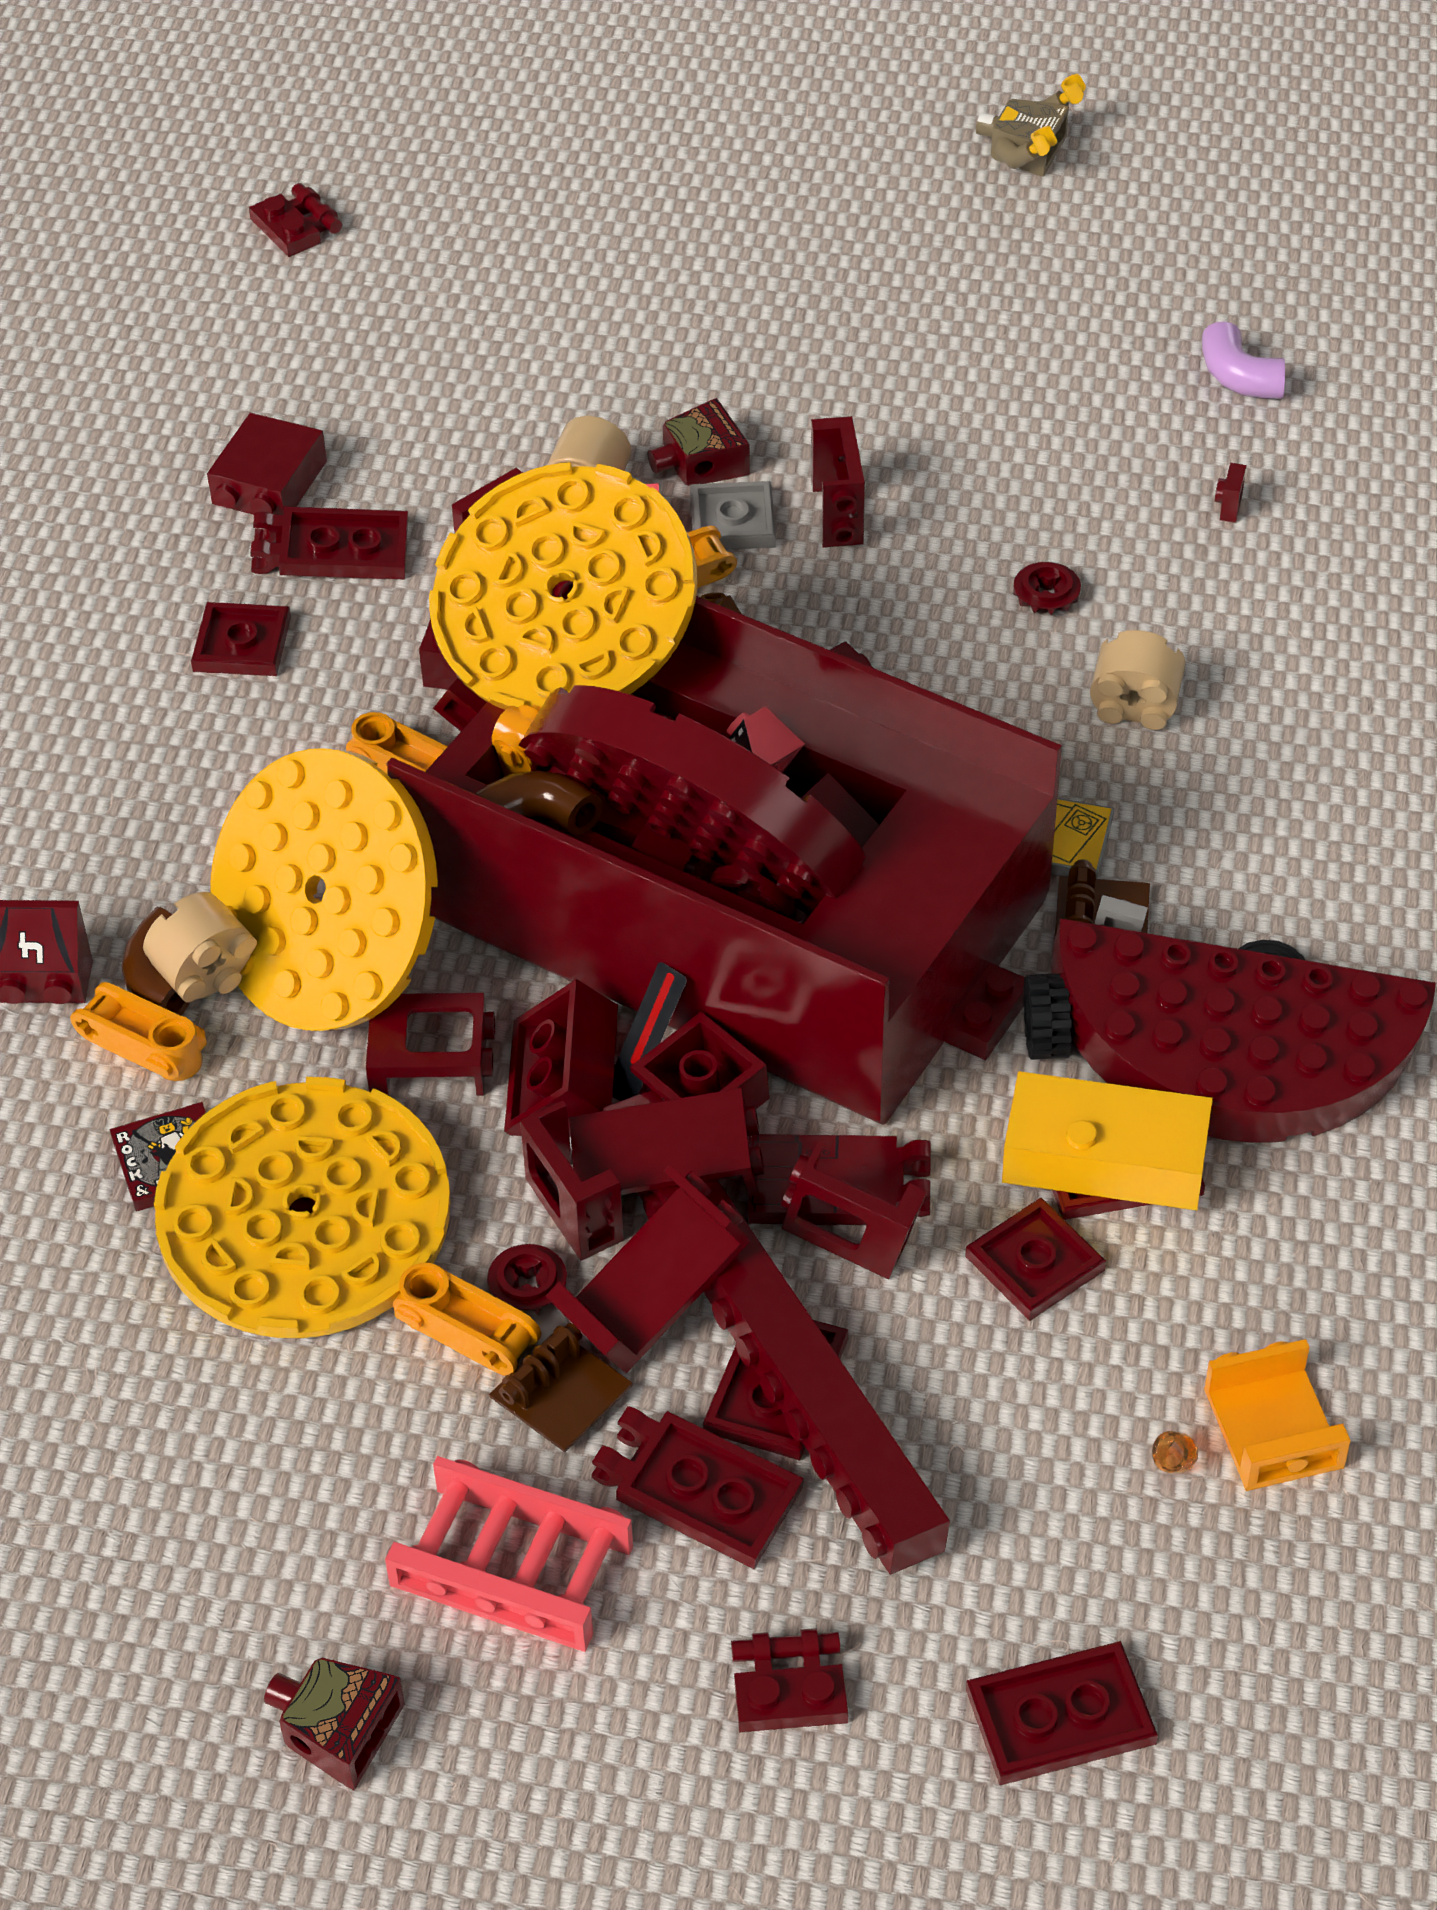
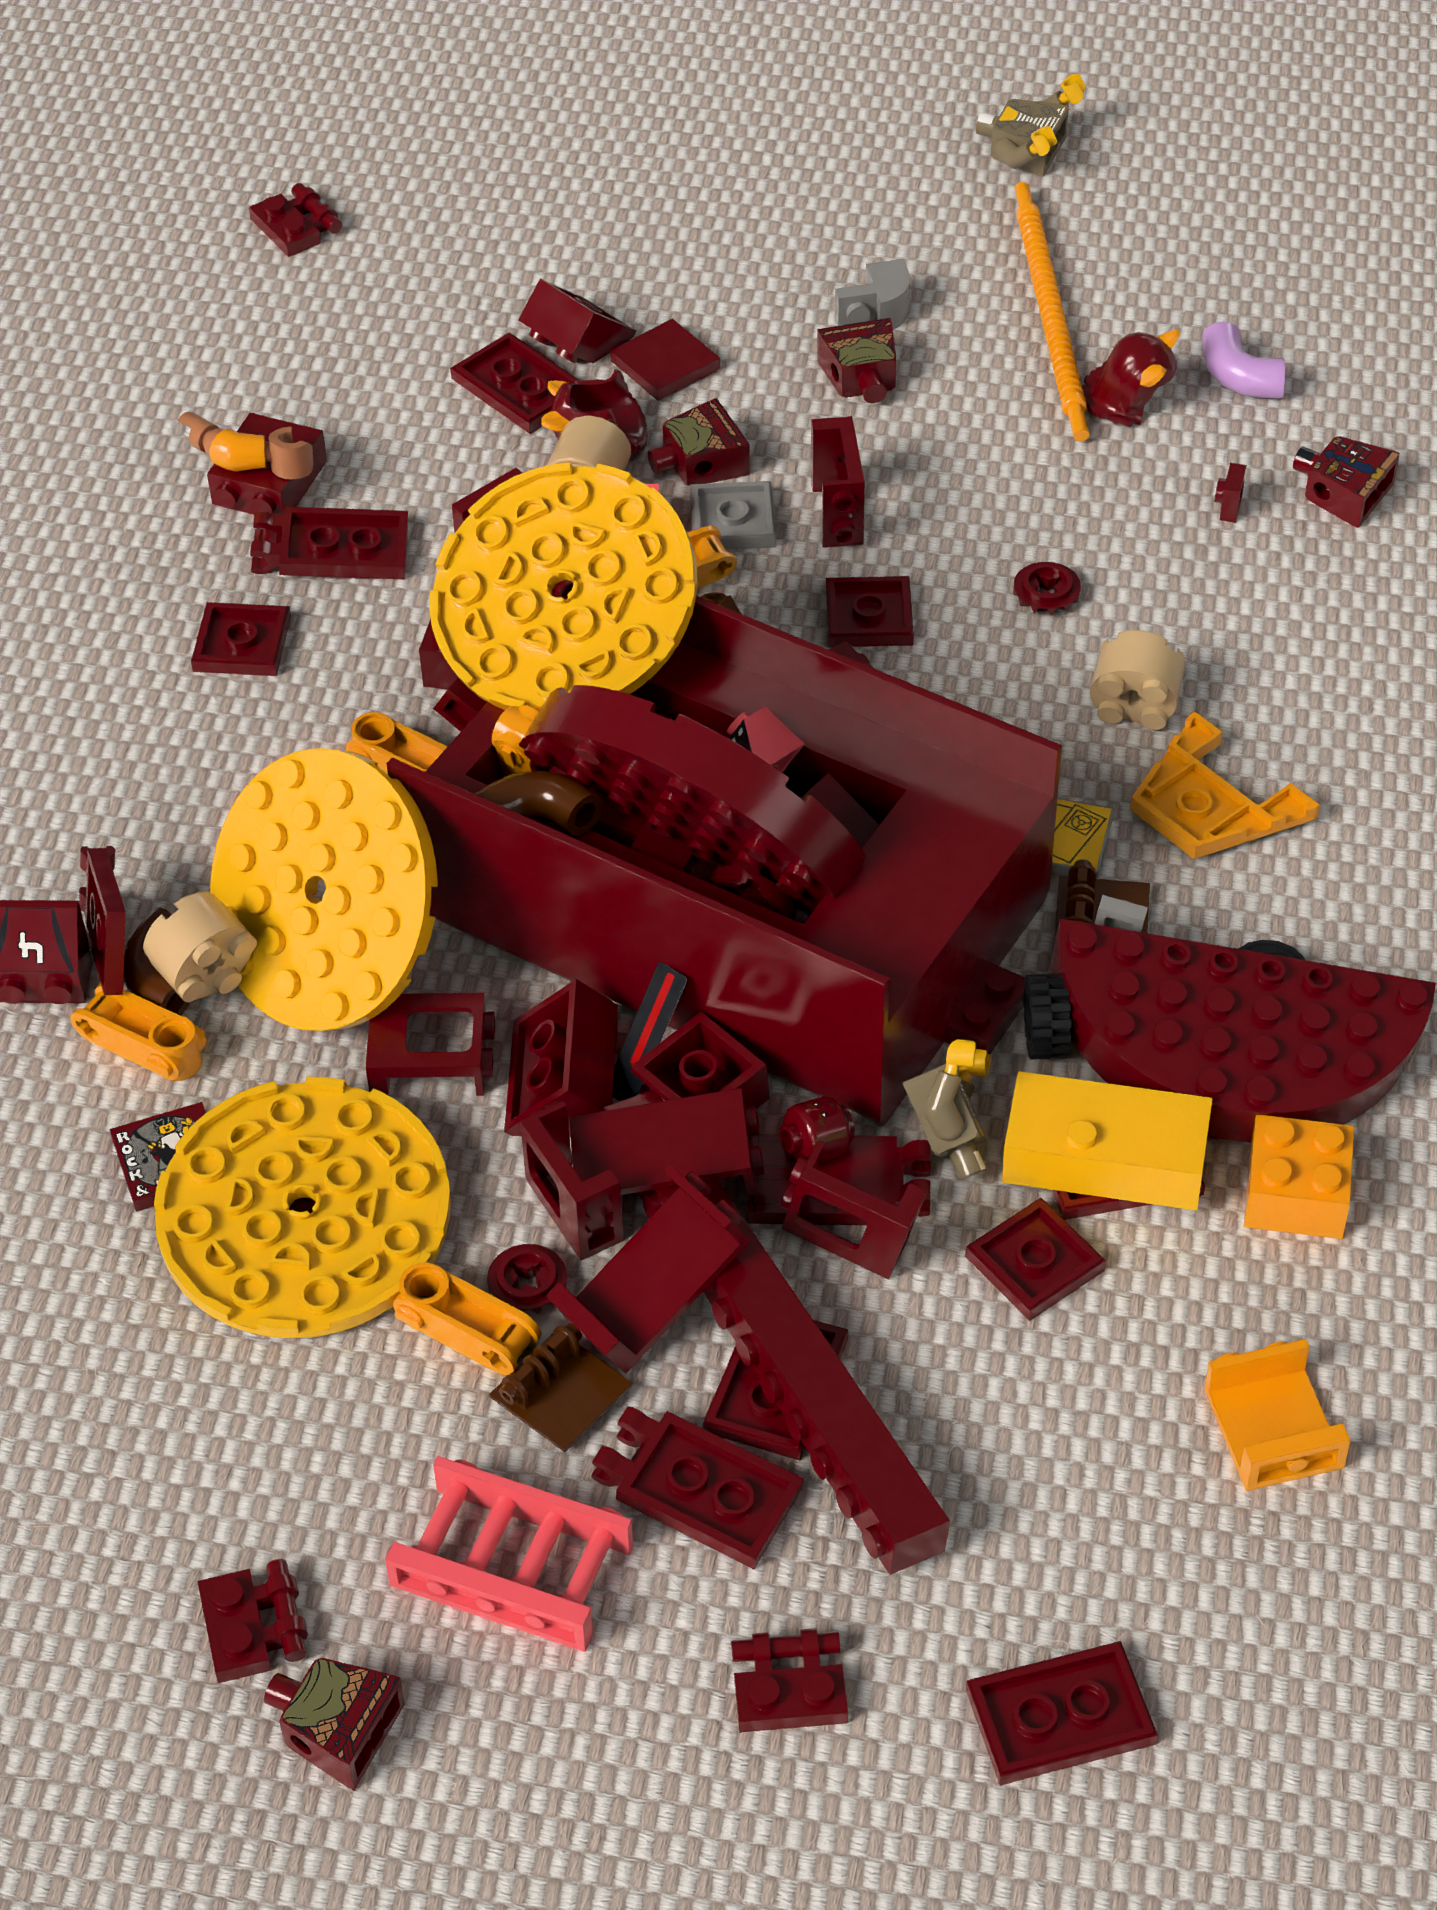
(104, 916): none -> dark red tile
(234, 1622): none -> dark red plate
(250, 451): none -> piece
(511, 380): none -> dark red tile
(572, 324): none -> dark red slope
(601, 399): none -> dark red hair
(665, 359): none -> dark red tile
(814, 1121): none -> dark red head
(859, 358): none -> dark red torso
(869, 611): none -> dark red tile
(881, 297): none -> light grey brick
(945, 1106): none -> dark tan torso
(1052, 312): none -> light orange hose
(1131, 376): none -> dark red hair
(1170, 1459): clear orange hinge -> none
(1201, 808): none -> light orange wing
(1299, 1176): none -> light orange brick
(1347, 477): none -> dark red torso

